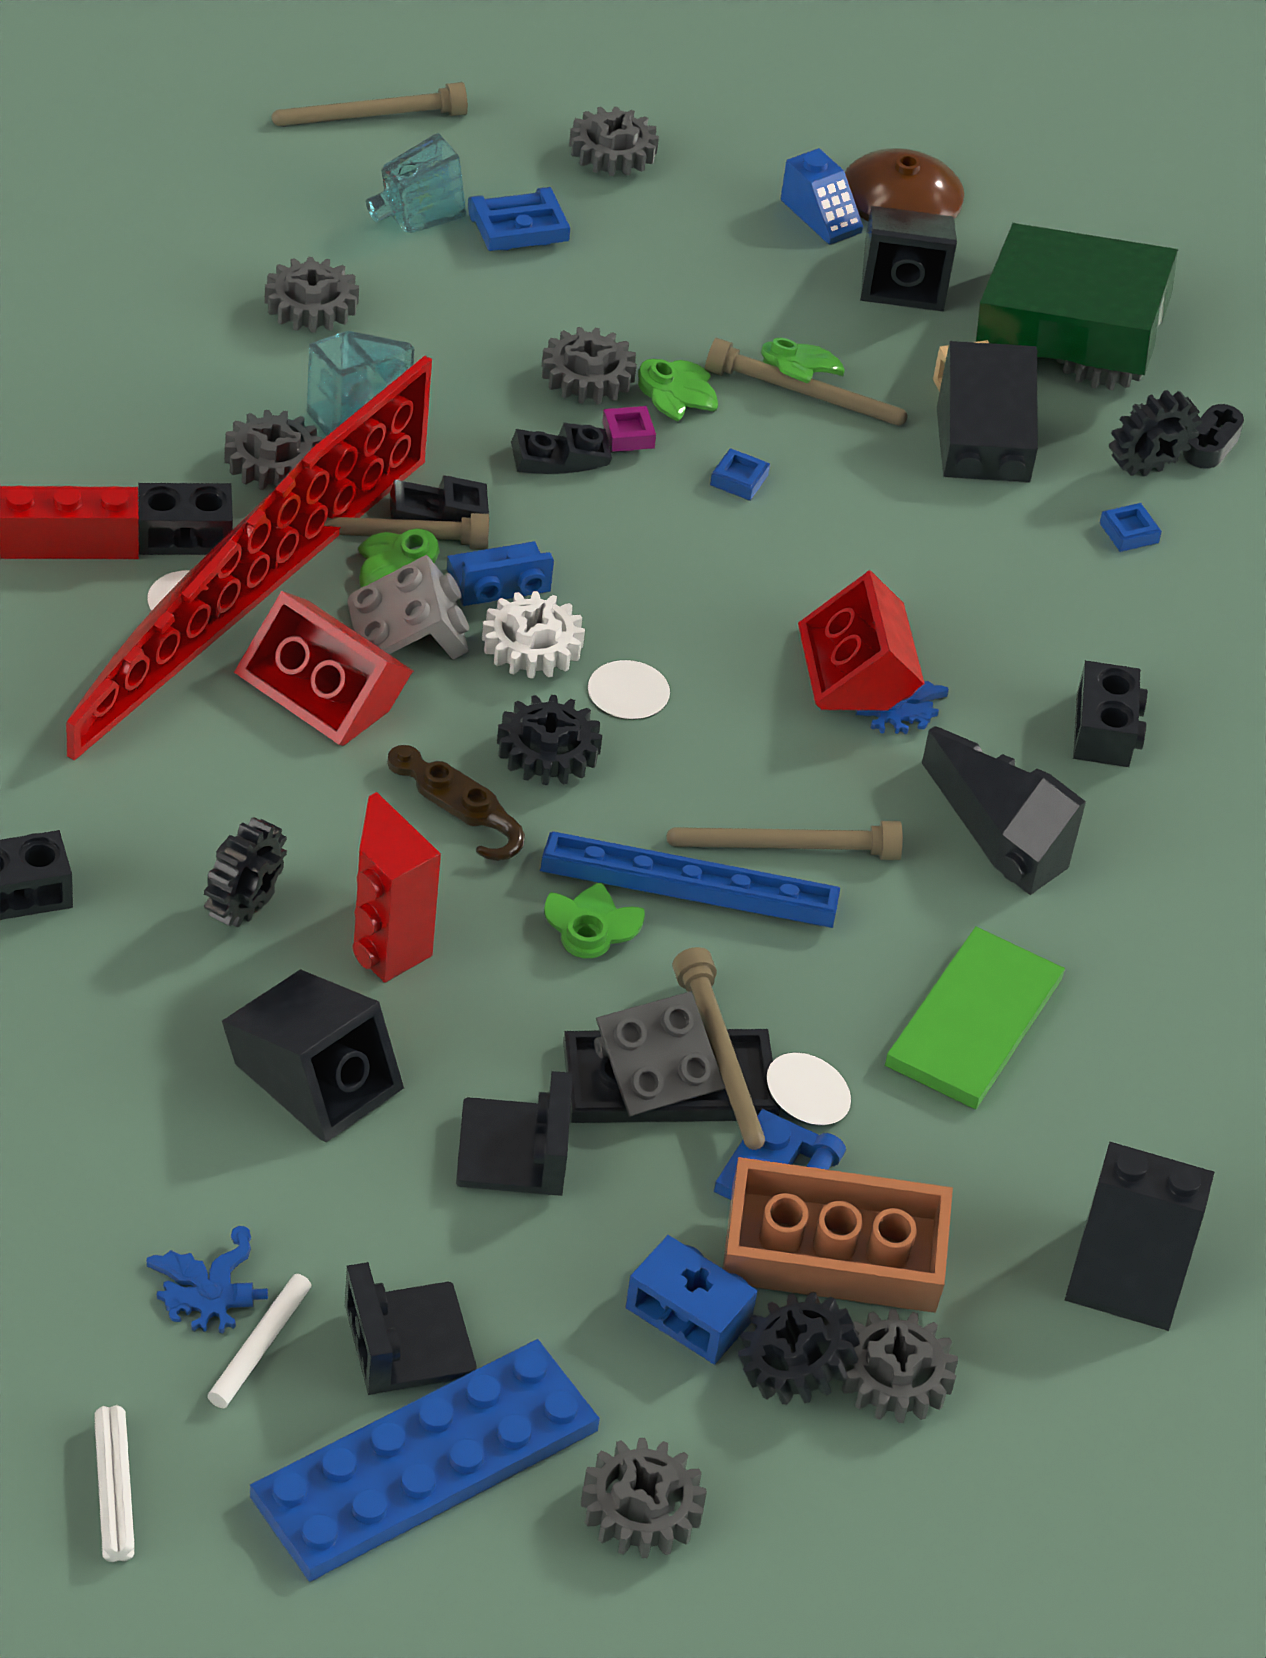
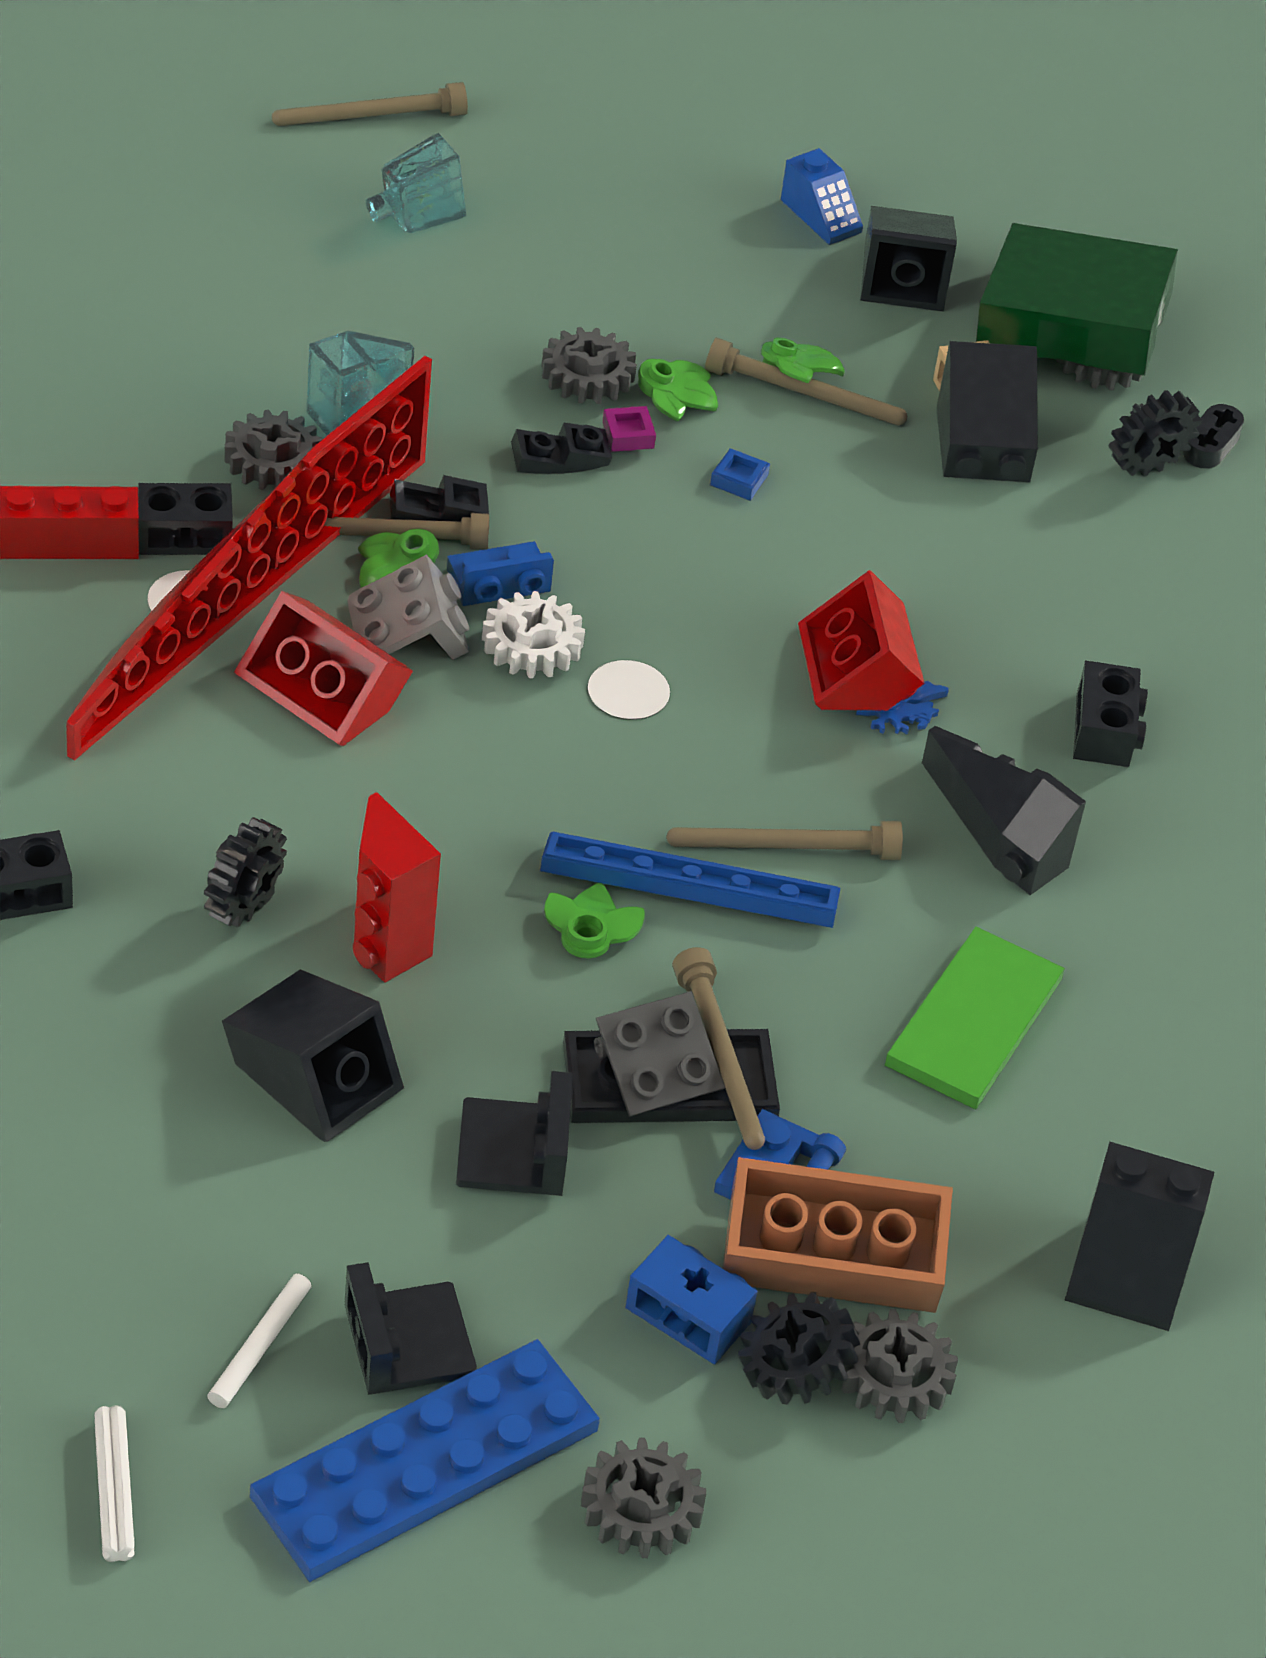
(206, 1295): blue piece -> none
(311, 294): dark grey gear -> none
(459, 797): dark brown piece -> none
(519, 220): blue plate -> none
(549, 739): black gear -> none
(613, 141): dark grey gear -> none
(808, 1088): white sticker -> none
(905, 182): reddish brown dish -> none
(1130, 527): blue tile -> none

